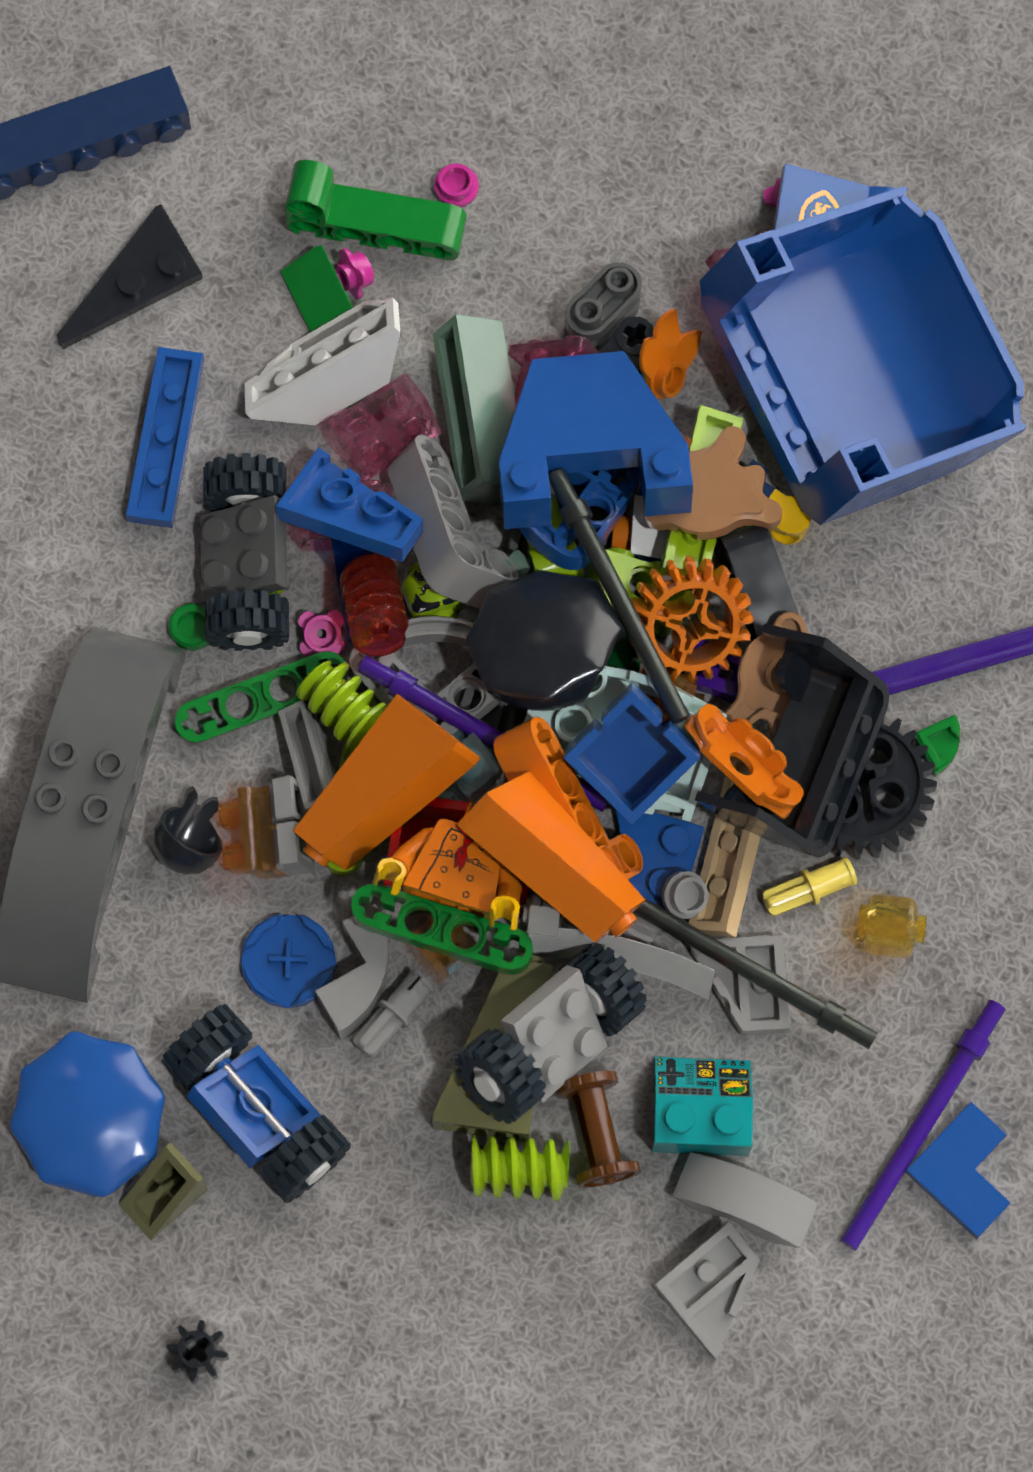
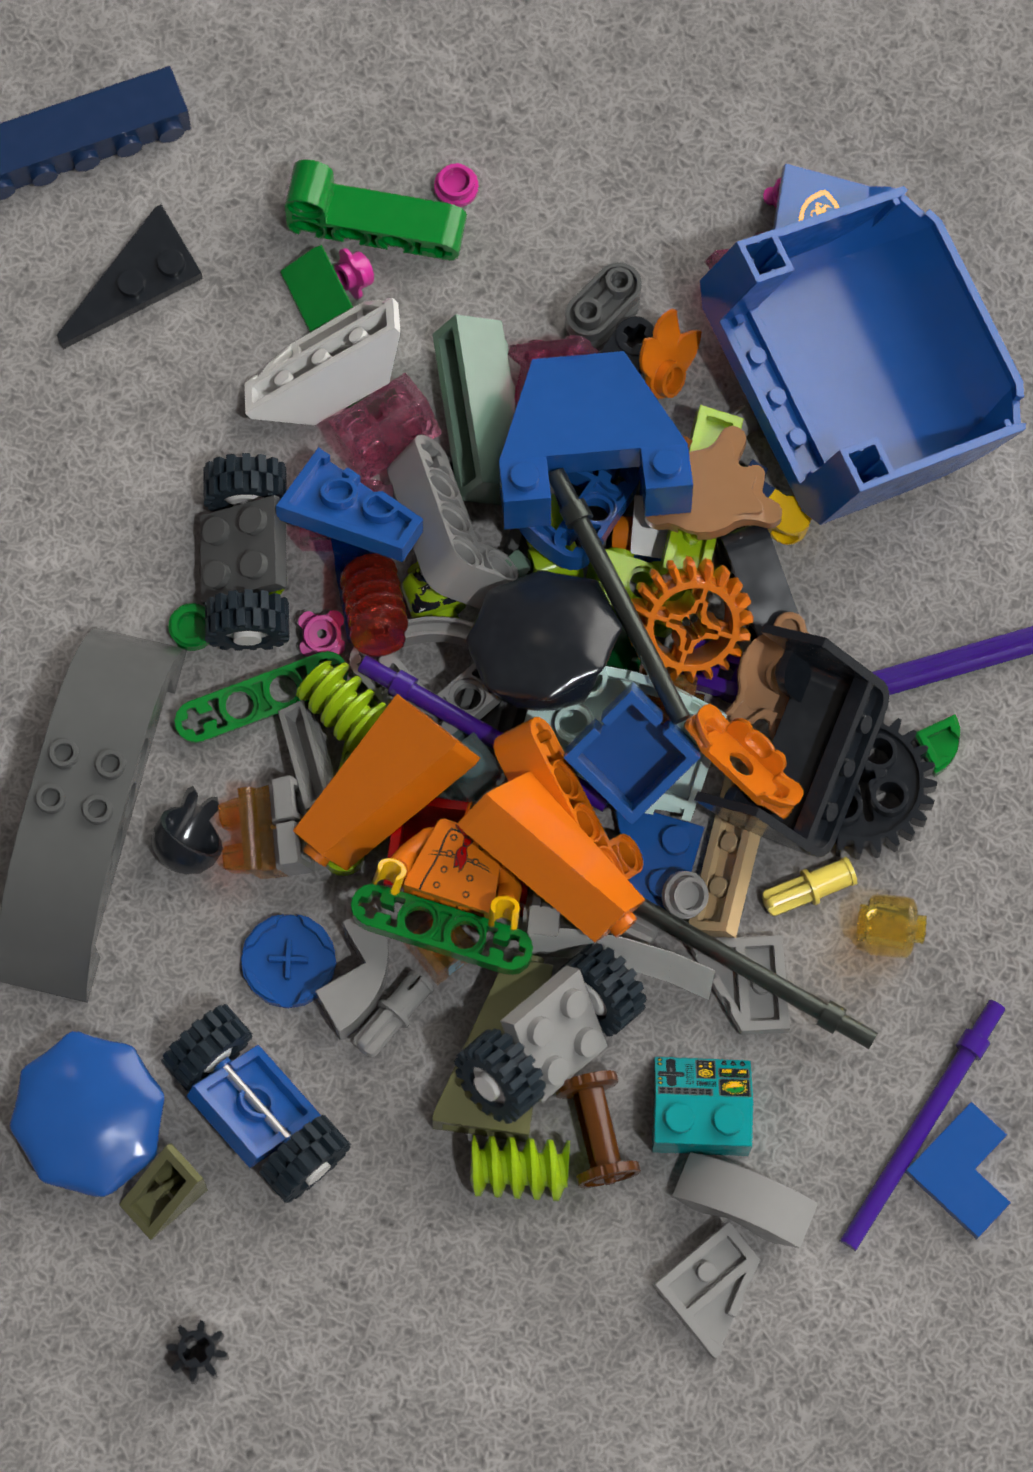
(165, 437): blue plate -> none

